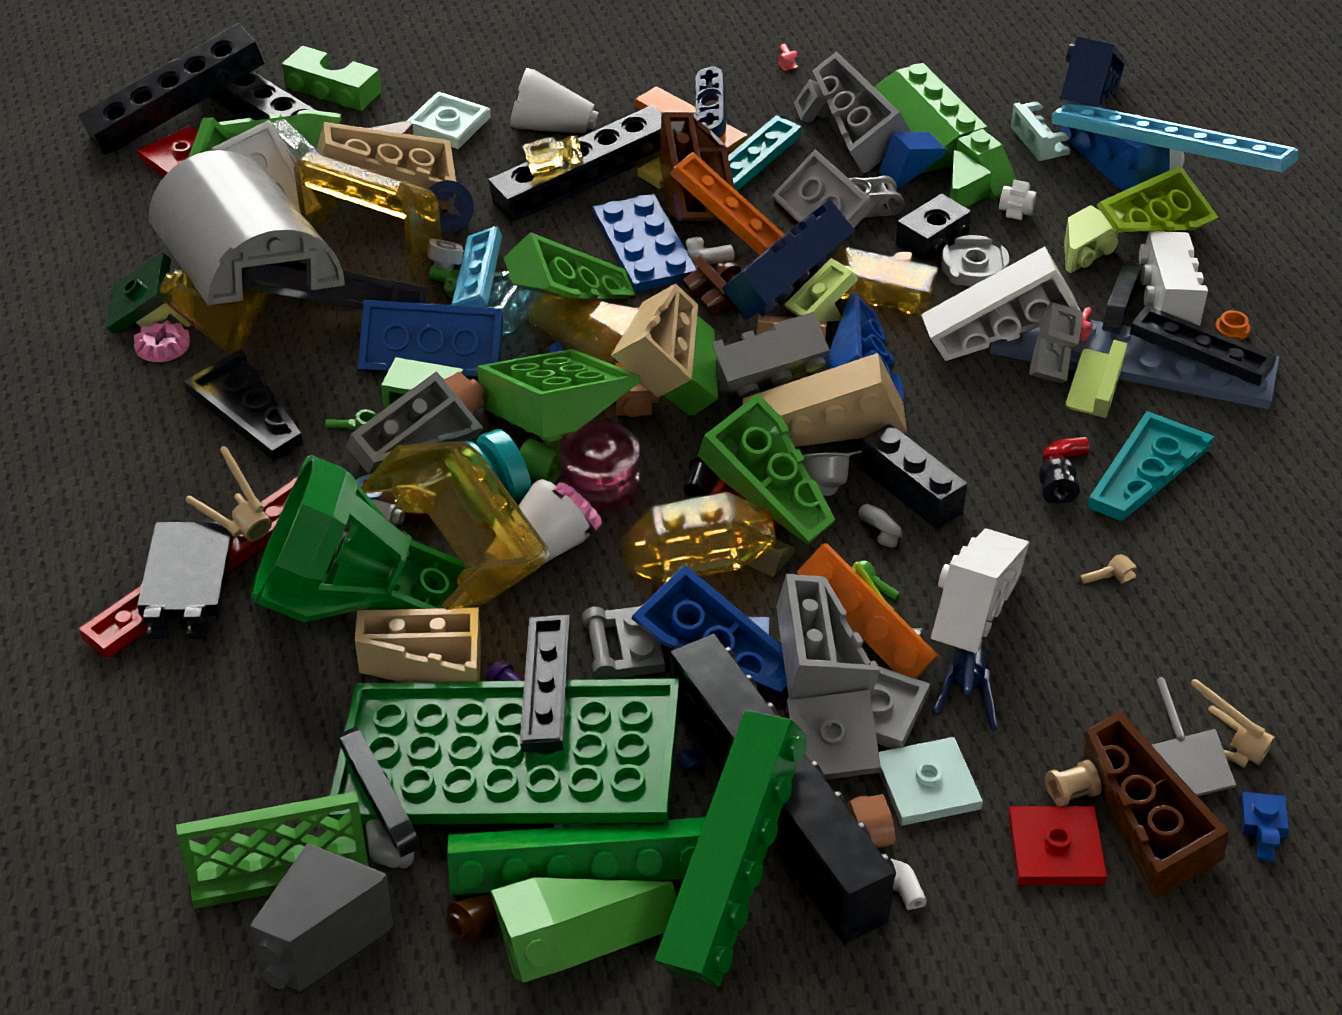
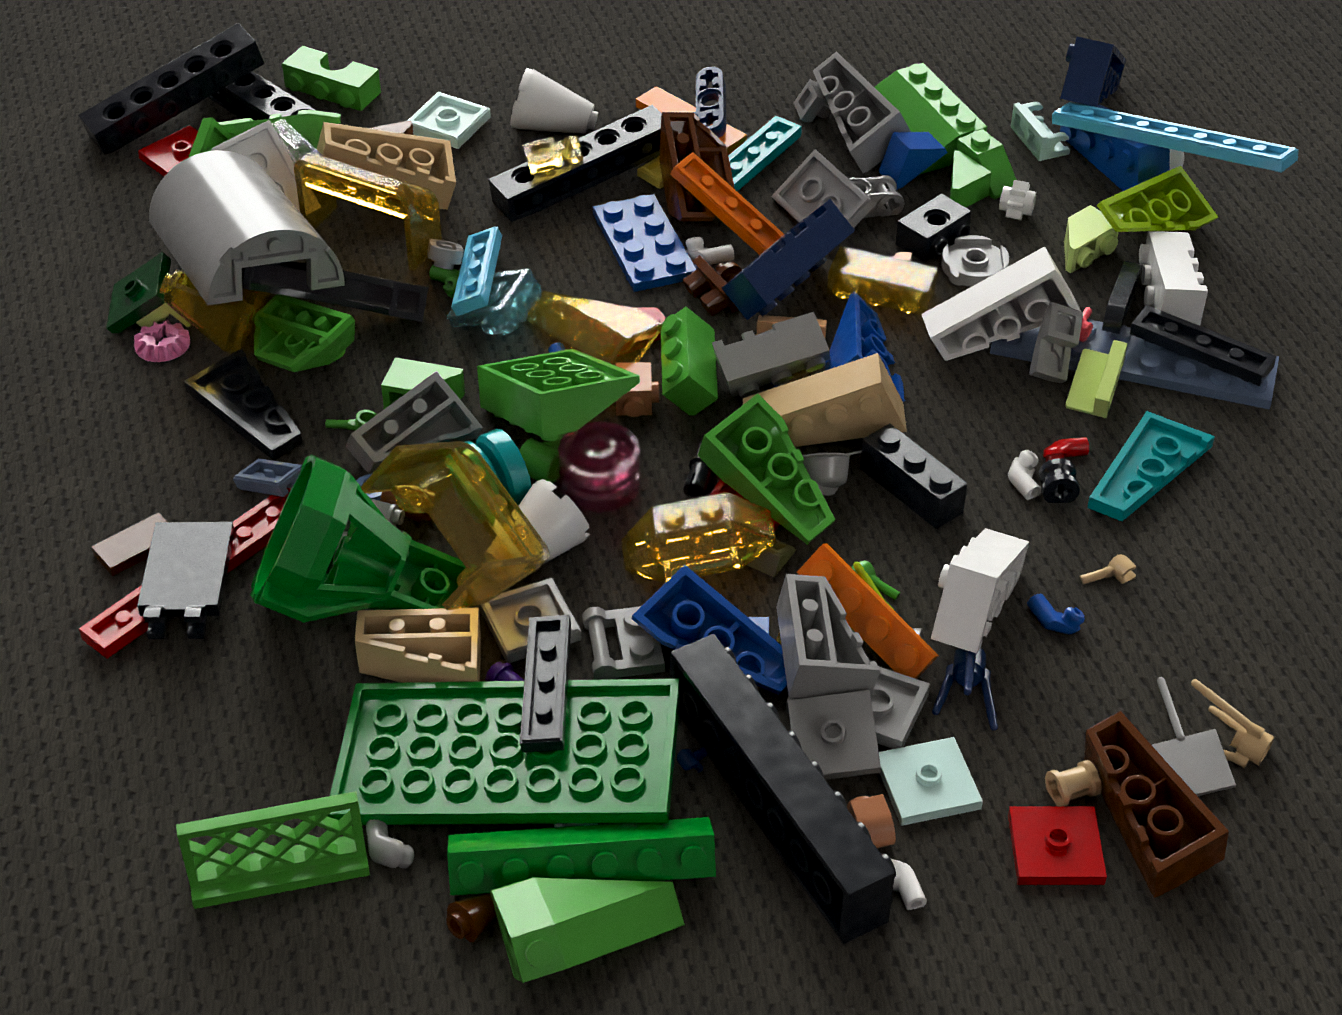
(127, 546): none -> tile
(247, 516): tan plant -> none
(272, 480): none -> sand blue tile
(300, 334): none -> bright green wedge
(319, 918): dark grey slope -> none
(379, 792): beam -> none
(429, 334): blue plate -> none
(463, 204): dark blue gear -> none
(467, 390): nougat plate -> none
(510, 613): none -> light grey plate
(564, 272): bright green wedge -> none
(587, 510): bright pink gear -> none
(661, 341): tan wedge -> none
(732, 848): green brick -> none
(786, 60): coral hand -> none
(822, 292): yellowish green slope -> none
(880, 519): light grey arm -> none
(1021, 474): none -> white arm
(1066, 622): none -> blue arm
(1233, 325): orange plate -> none
(1265, 819): blue plate -> none

